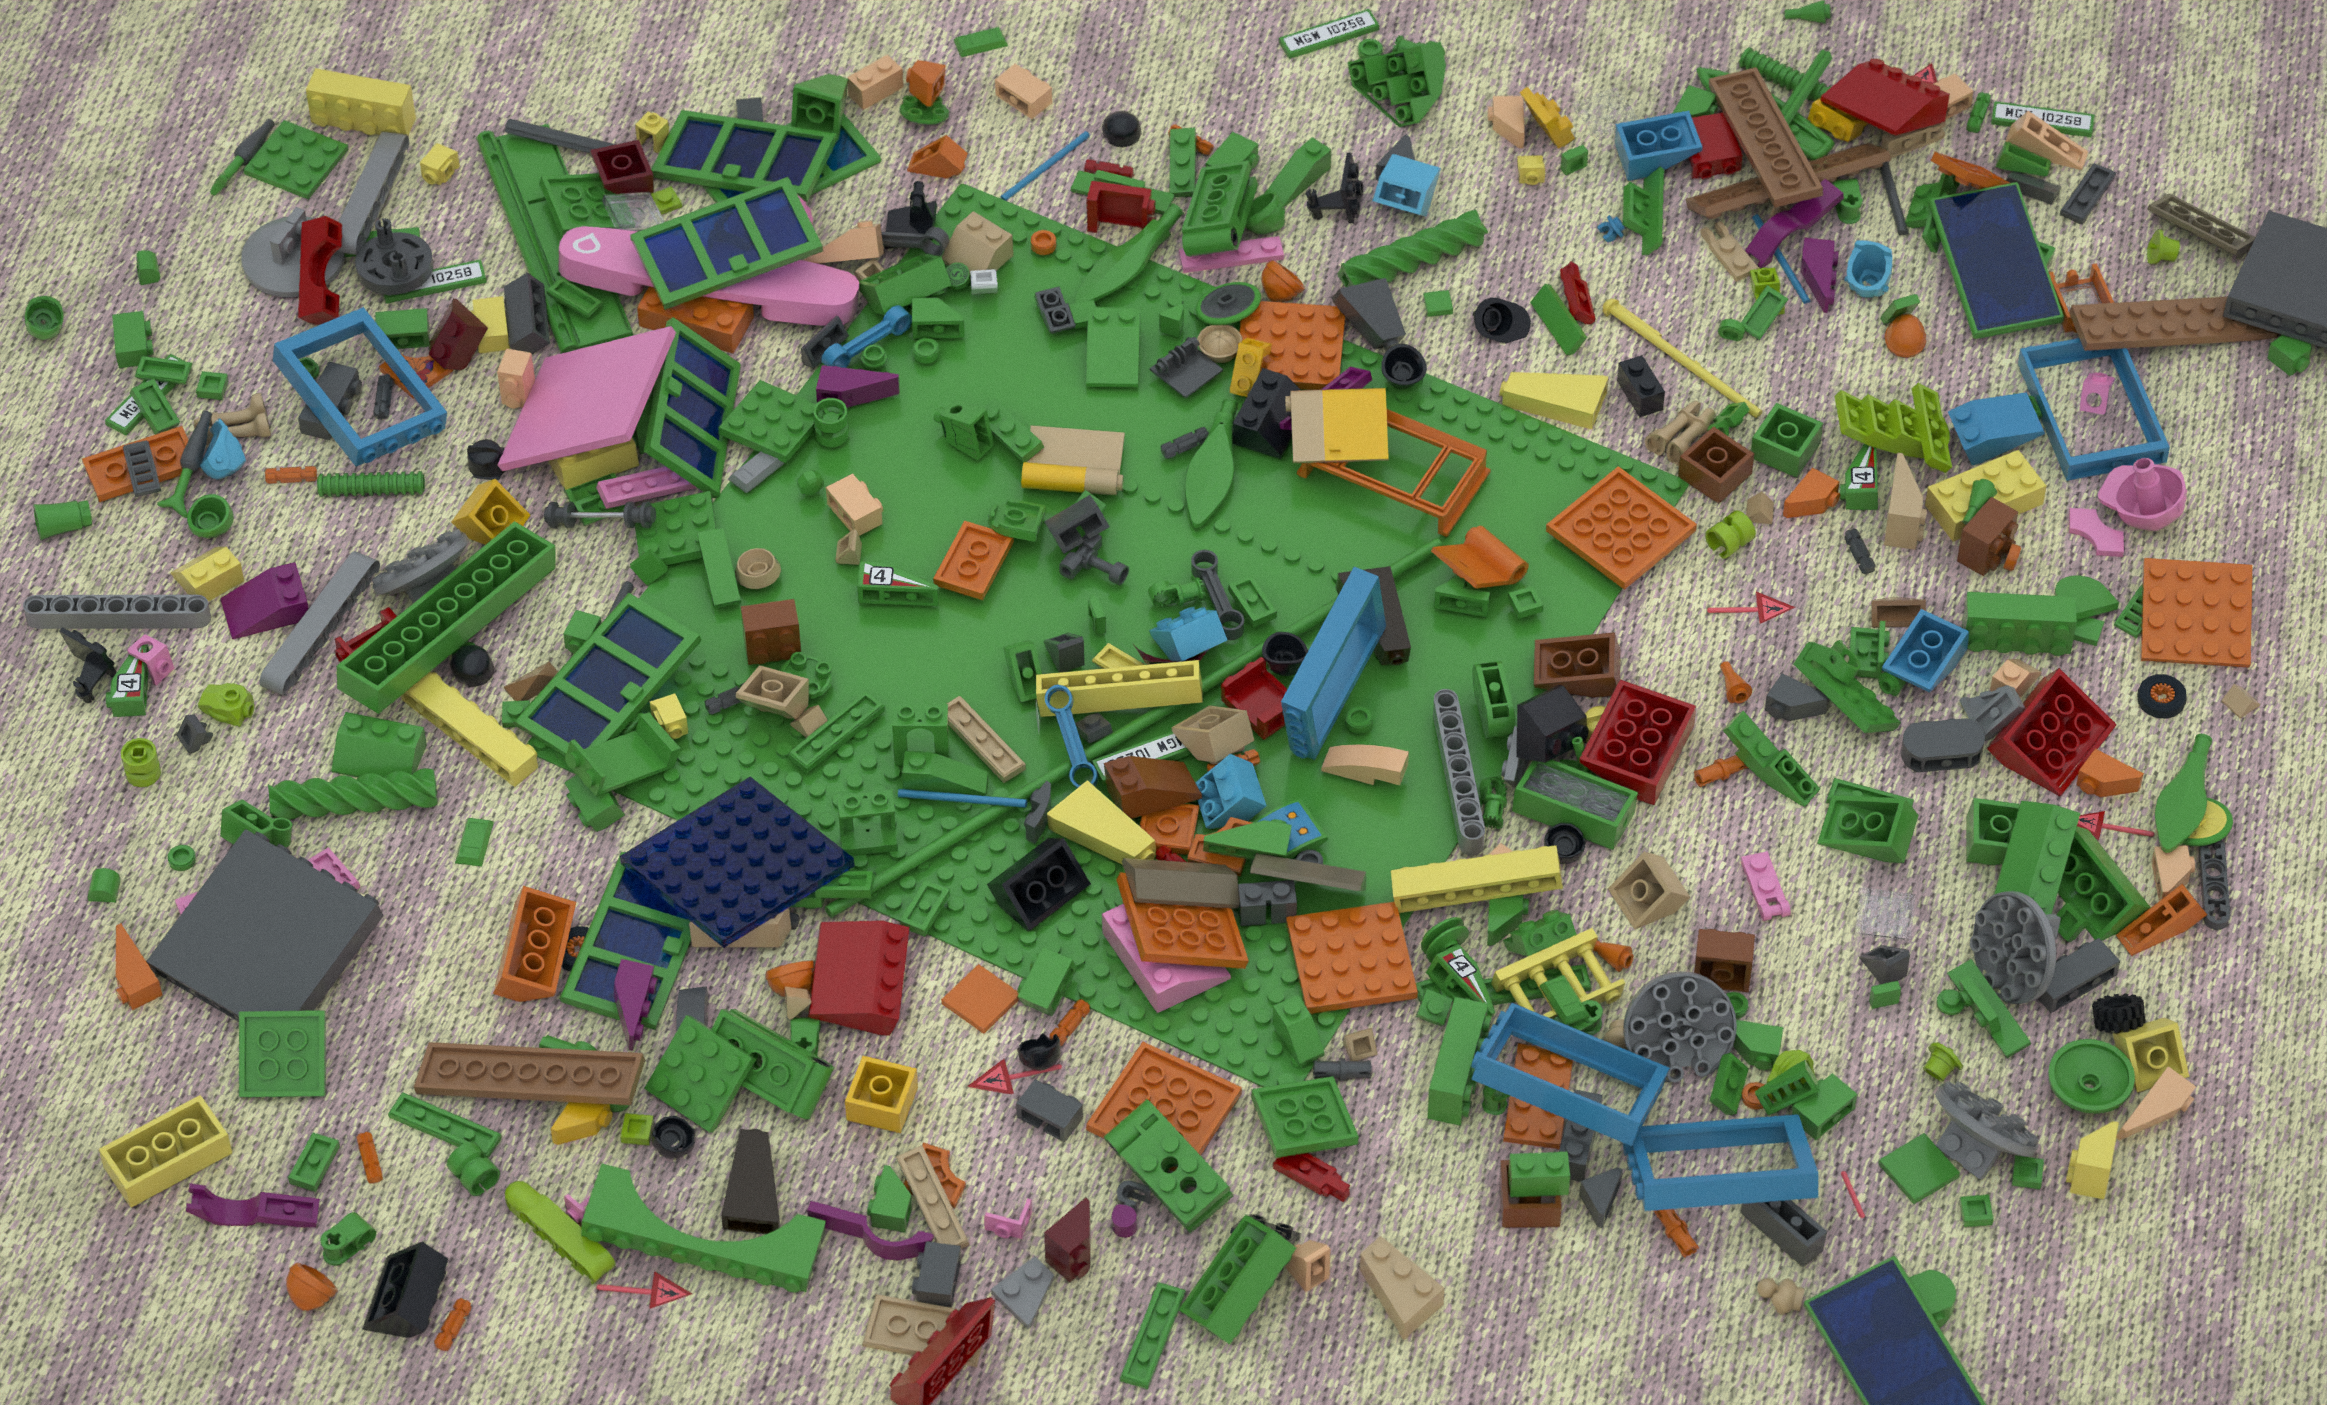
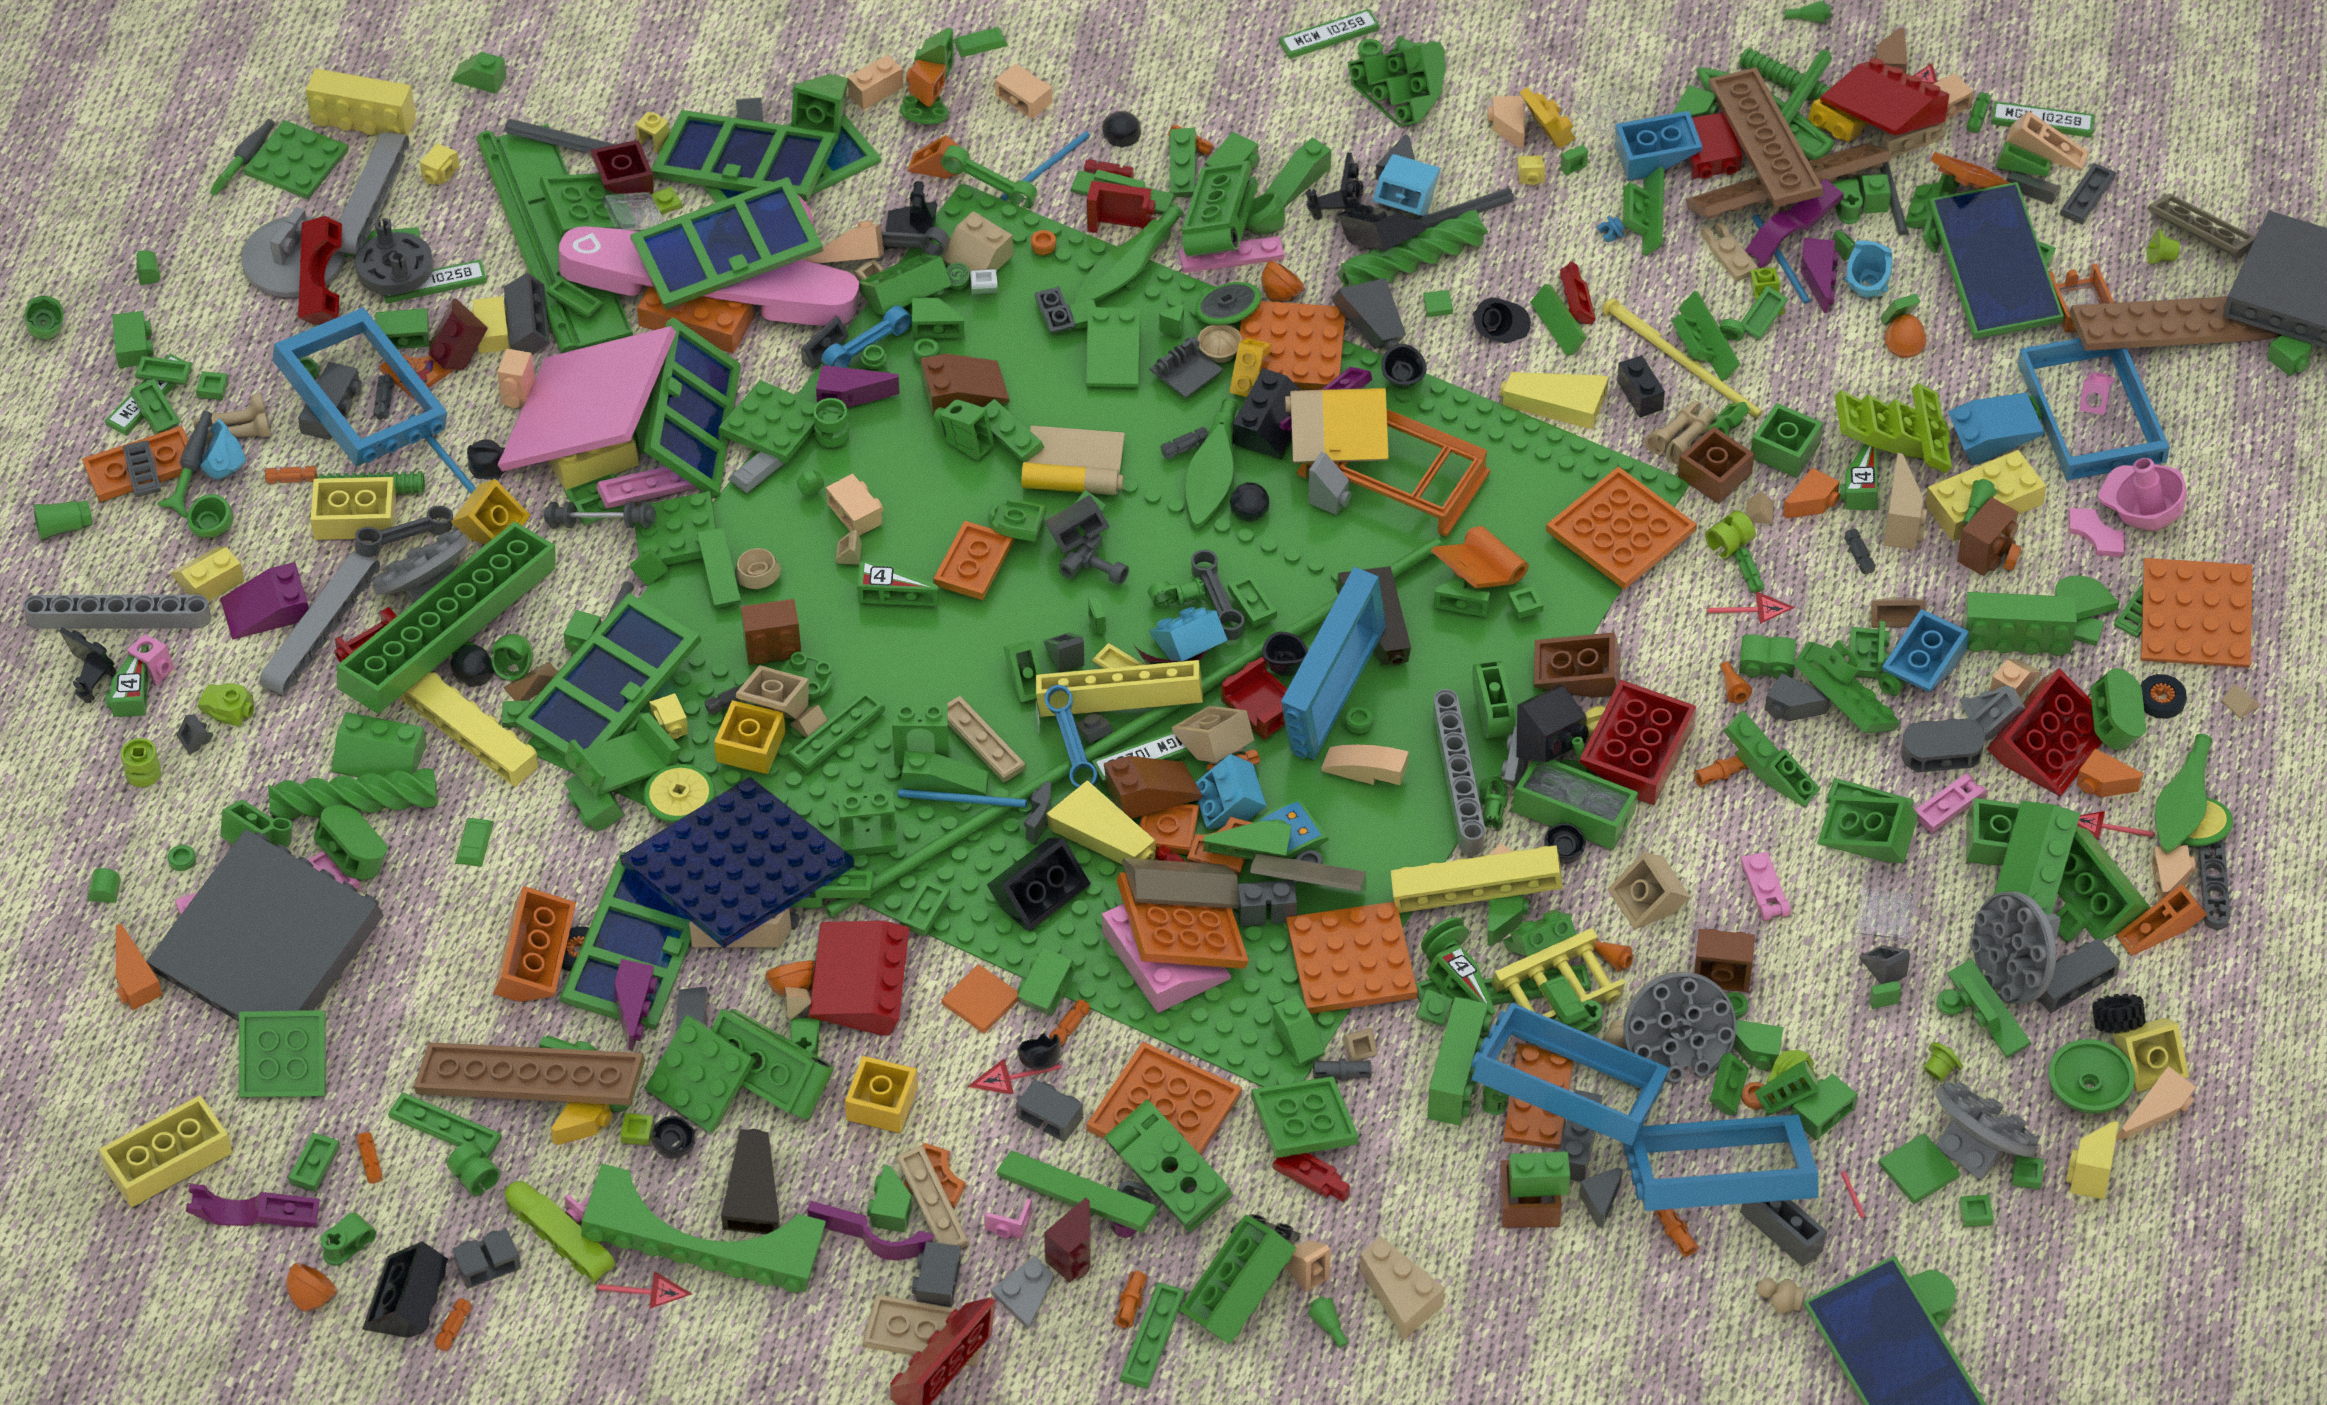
(350, 504): none -> light yellow brick
(350, 842): none -> bright green brick
(402, 531): none -> dark grey piece
(449, 462): none -> dark azure axle
(482, 72): none -> bright green slope
(487, 1258): none -> dark grey piece
(512, 650): none -> bright green helmet
(663, 790): none -> light yellow wheel
(749, 737): none -> yellow brick
(938, 49): none -> bright green slope
(961, 378): none -> dark orange slope
(988, 176): none -> bright green piece
(1073, 1189): none -> bright green tile
(1130, 1299): none -> orange pin
(1249, 501): none -> black hair
(1325, 1314): none -> bright green cone
(1328, 485): none -> light grey slope
(1377, 226): none -> black slope
(1480, 204): none -> dark grey axle
(1704, 336): none -> bright green bracket
(1749, 570): none -> bright green axle
(1767, 656): none -> bright green brick
(1843, 244): none -> bright green slope
(1875, 192): none -> bright green slope
(1893, 50): none -> medium nougat slope
(1949, 803): none -> bright pink plate
(2118, 709): none -> bright green brick

